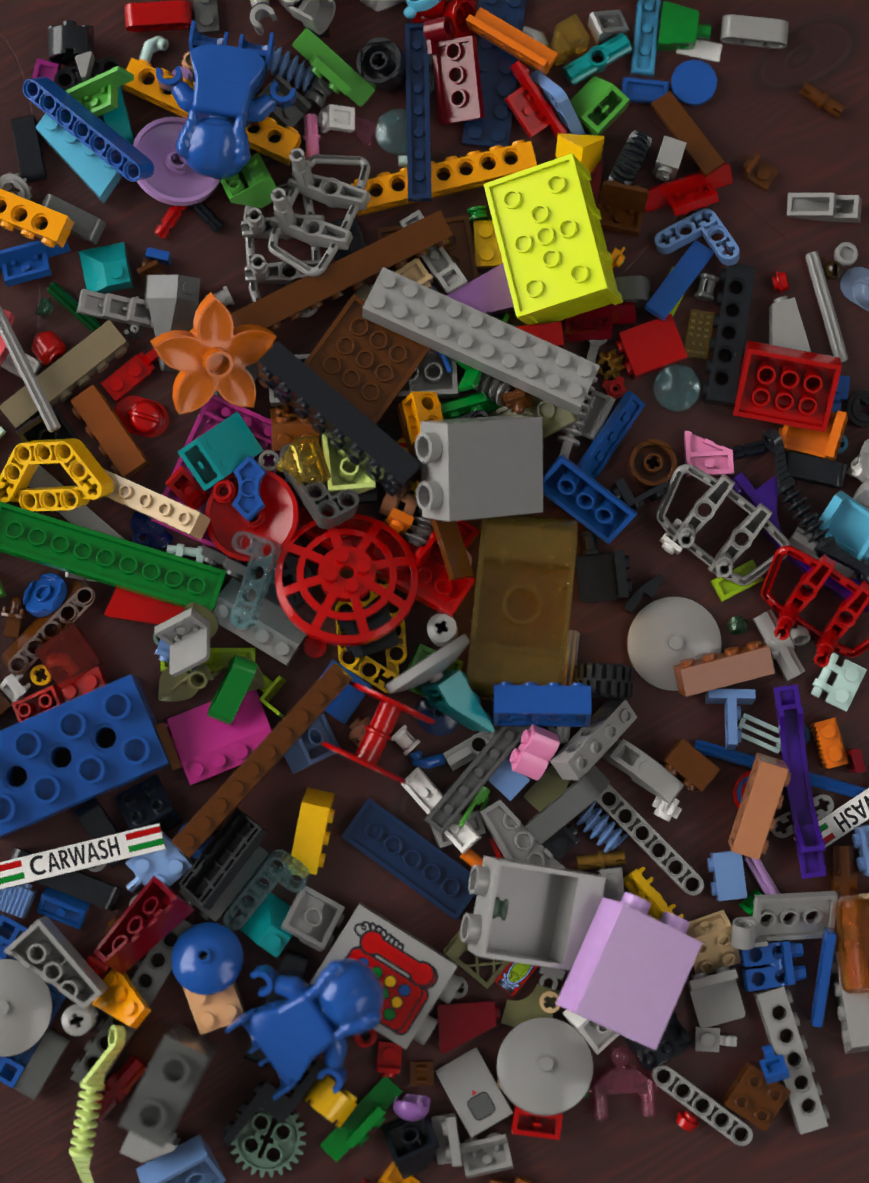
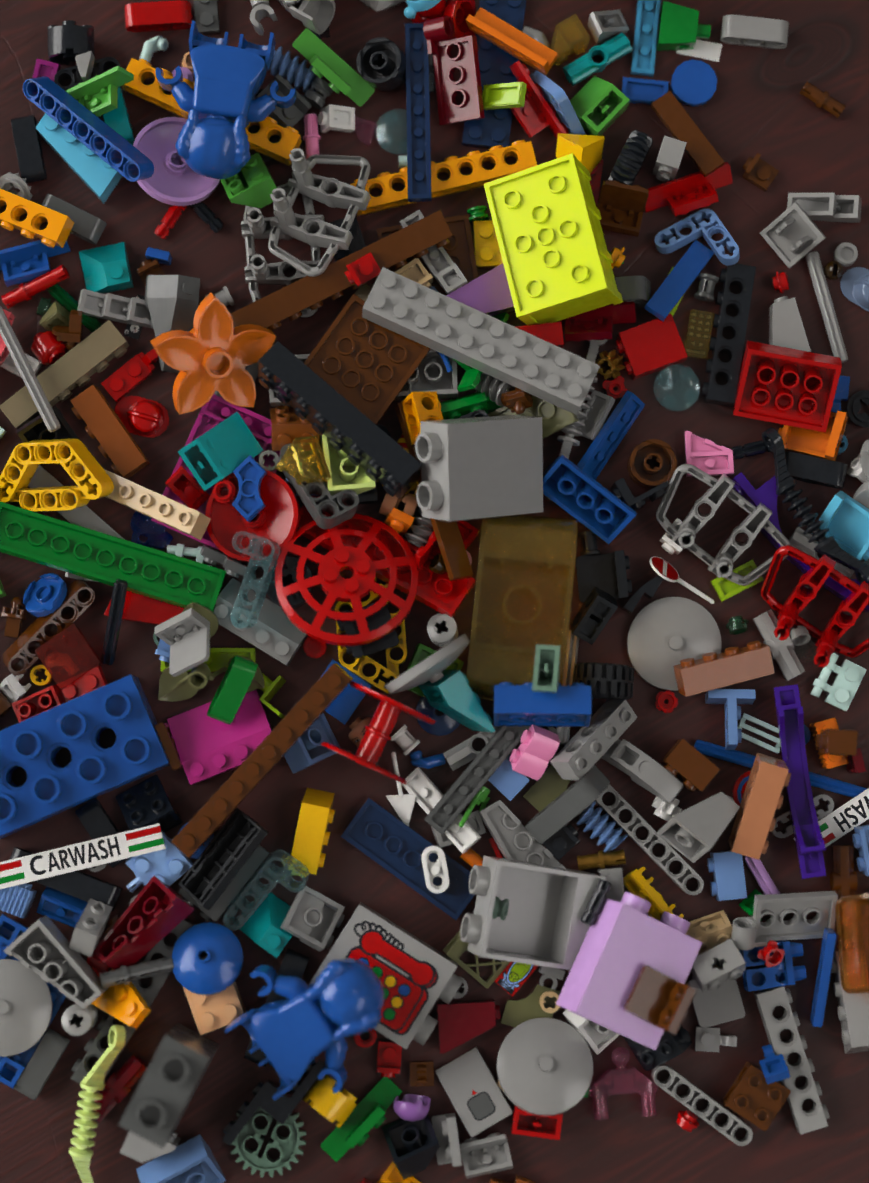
(39, 284): none -> red pin
(55, 316): none -> olive slope
(72, 333): none -> reddish brown piece
(90, 927): none -> light grey brick
(114, 621): none -> black axle
(135, 972): none -> dark grey pin
(362, 270): none -> red bracket
(402, 803): none -> white piece
(435, 869): none -> white plate
(437, 565): none -> dark brown hinge
(504, 95): none -> lime tile
(546, 668): none -> sand green slope
(593, 615): none -> black brick
(596, 902): none -> black axle
(659, 999): none -> reddish brown bracket
(670, 574): none -> piece
(670, 696): none -> red plate
(700, 826): none -> light grey slope
(723, 955): none -> light grey brick
(773, 959): none -> red plate
(792, 235): none -> light grey plate
(837, 742): none -> reddish brown brick

